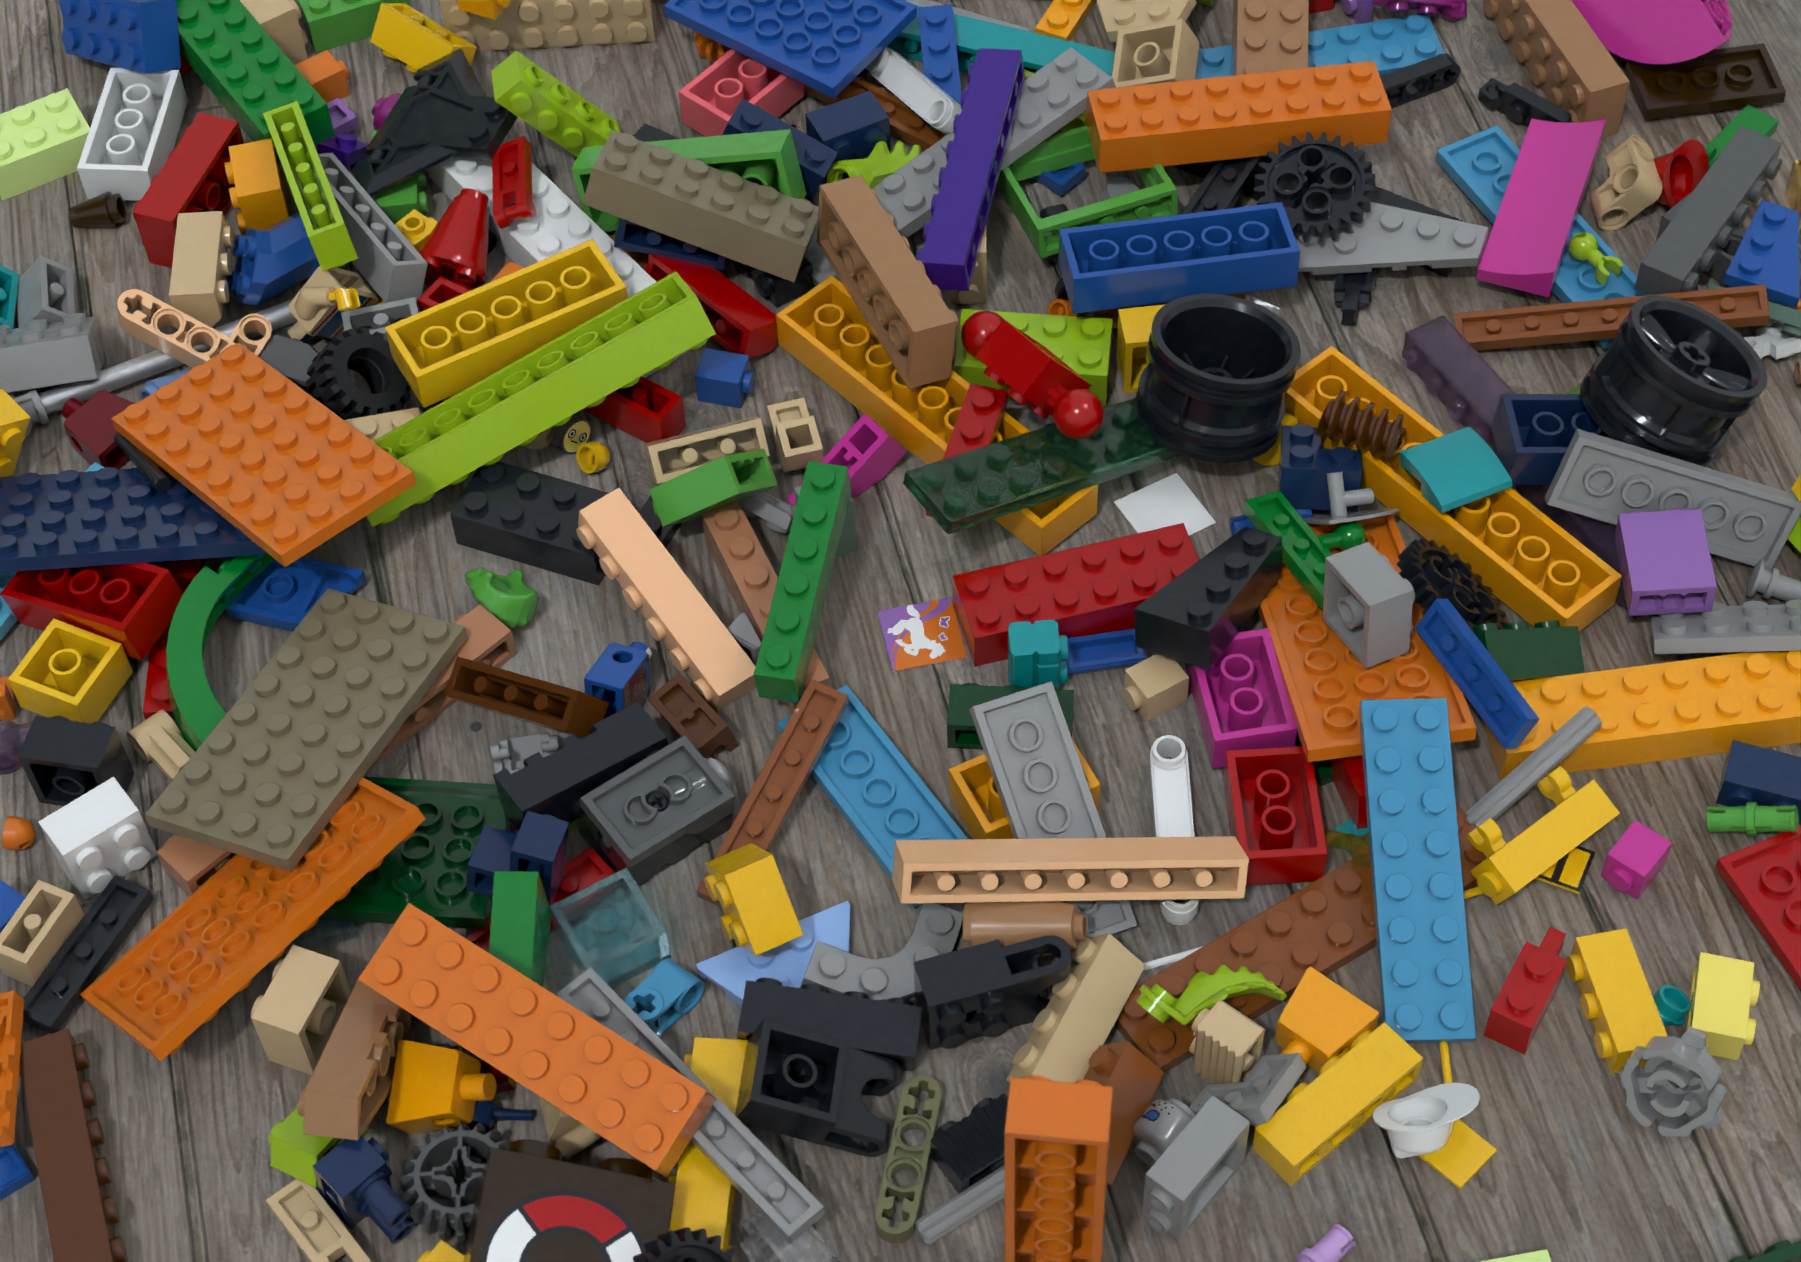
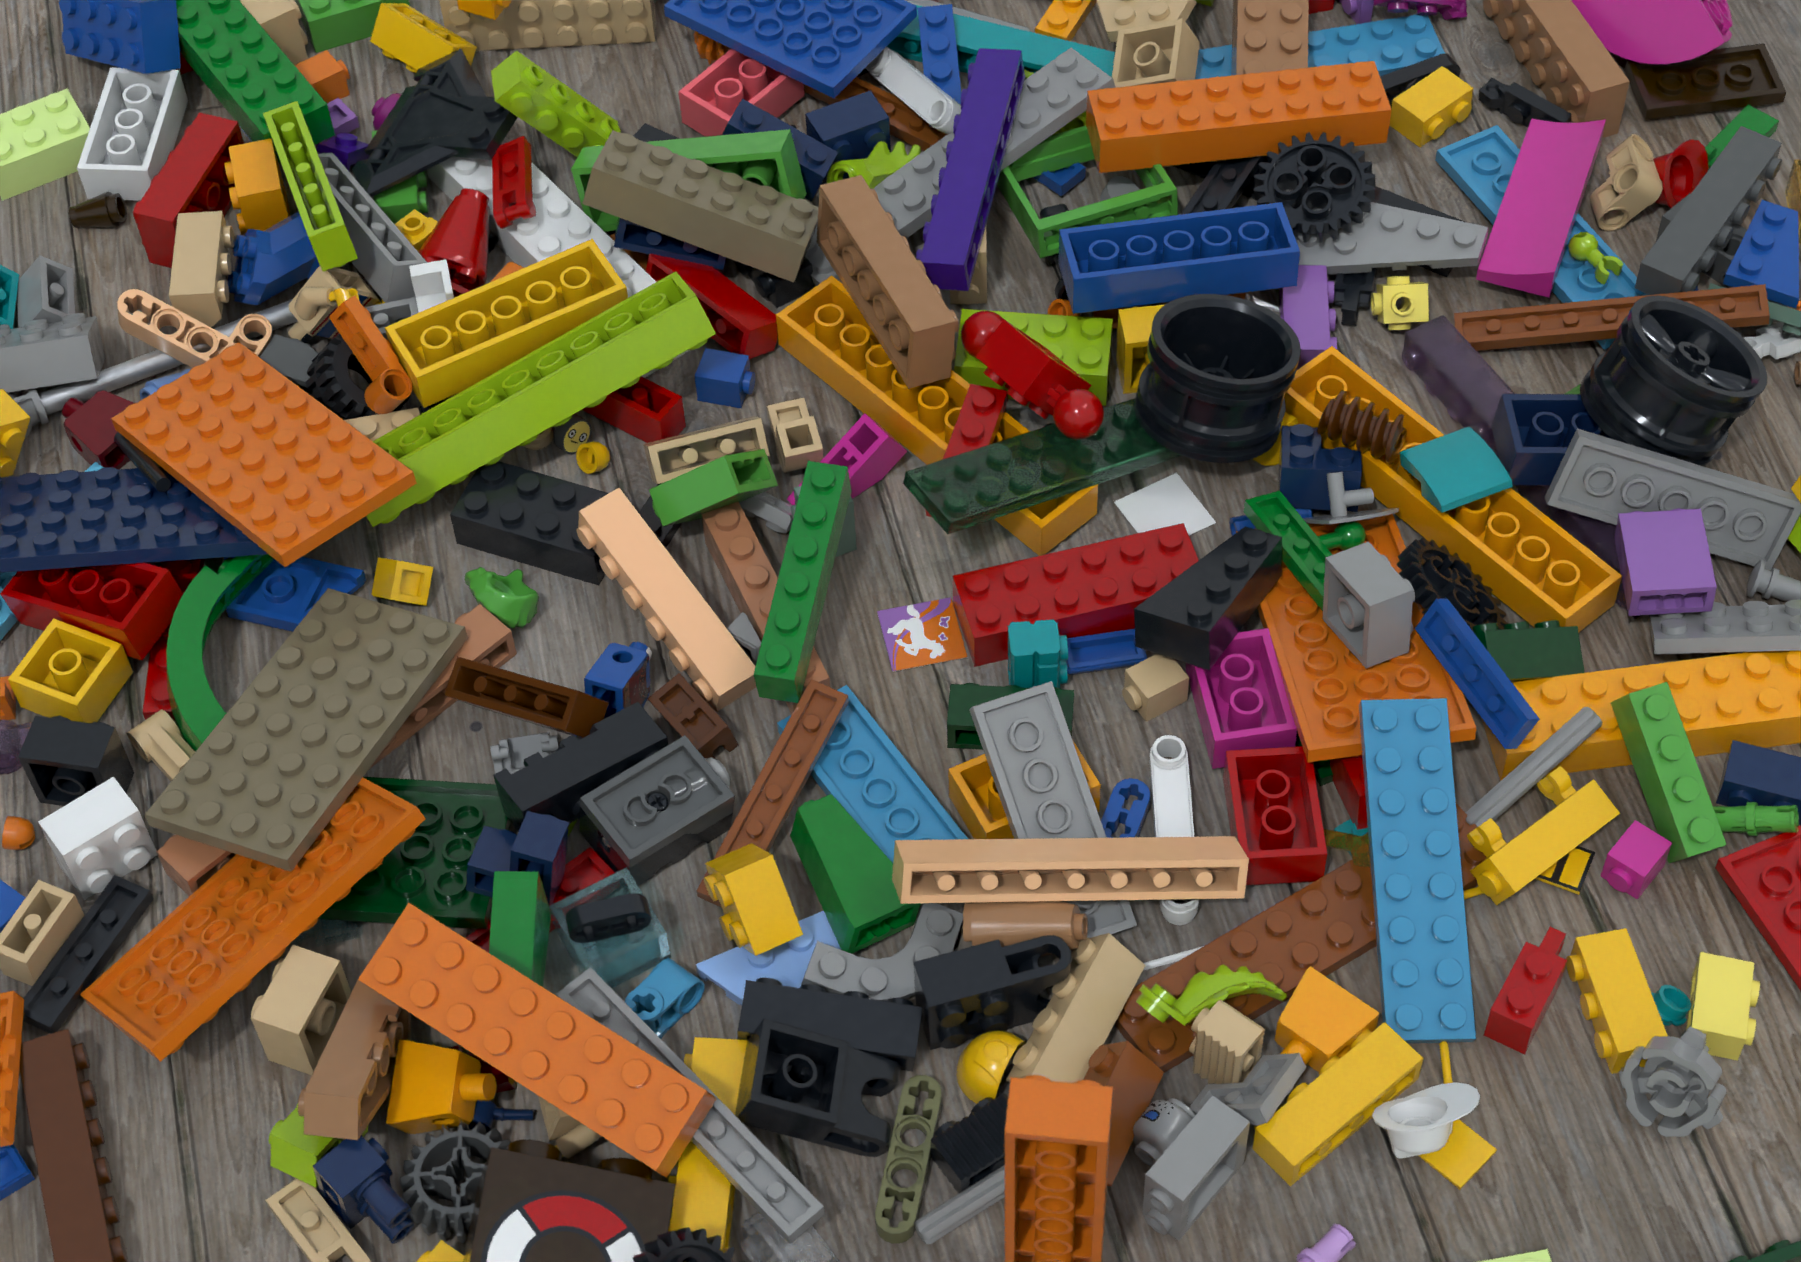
(374, 355): none -> orange plate
(402, 581): none -> yellow panel
(431, 283): none -> white panel
(608, 918): none -> black beam
(849, 875): none -> green slope
(984, 1063): none -> yellow helmet
(1132, 818): none -> blue beam
(1308, 311): none -> medium lavender brick
(1413, 306): none -> light yellow brick
(1431, 106): none -> yellow brick
(1668, 771): none -> bright green brick

